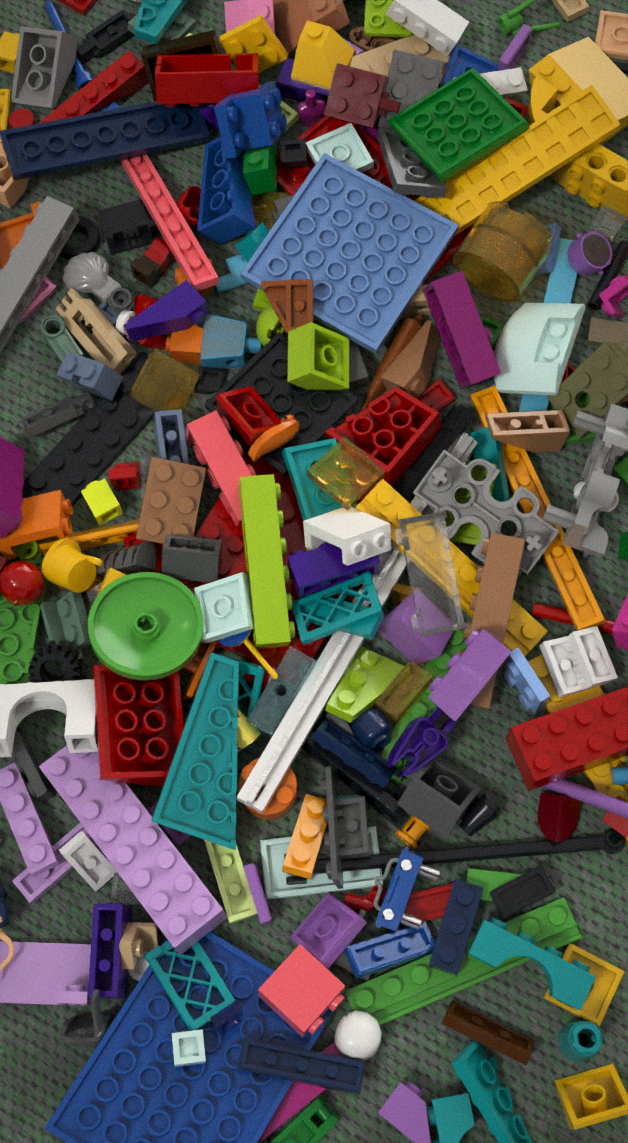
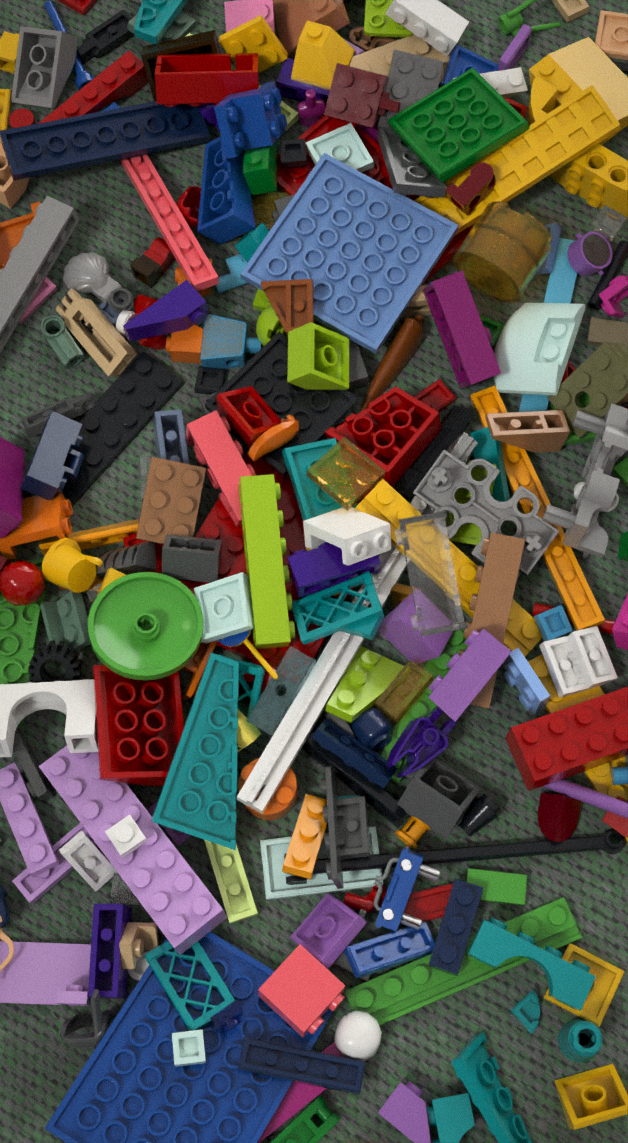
(22, 548): lime plate -> none
(47, 468): none -> piece
(89, 375): sand blue brick -> none
(90, 245): black tyre -> none
(101, 501): neon yellow brick -> none
(126, 476): red bracket -> none
(126, 836): none -> white plate
(127, 226): black hinge -> none
(164, 383): clear yellow plate -> none
(258, 894): medium lavender tile -> none
(414, 364): medium nougat slope -> none
(473, 188): none -> dark red leg
(488, 1032): reddish brown tile -> none
(522, 892): black tile -> none
(528, 1011): none -> teal tile
(553, 623): none -> dark azure plate

